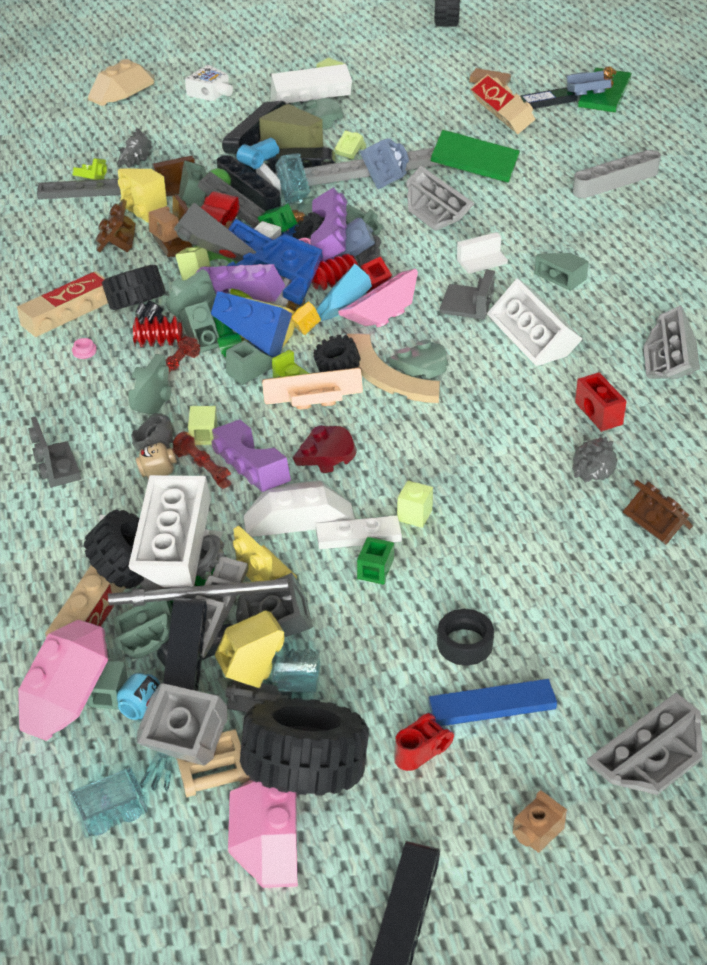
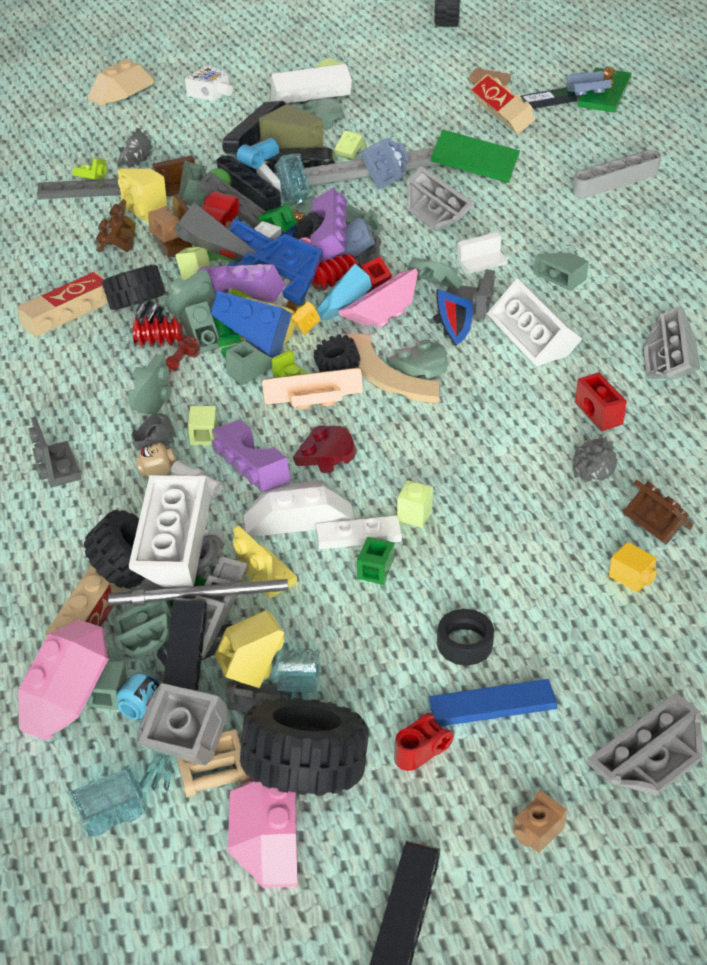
(84, 348): bright pink plate -> none
(181, 469): none -> white pin
(185, 444): clear red piece -> none
(287, 607): dark grey slope -> none
(436, 272): none -> sand green slope
(454, 314): none -> shield
(633, 567): none -> yellow brick

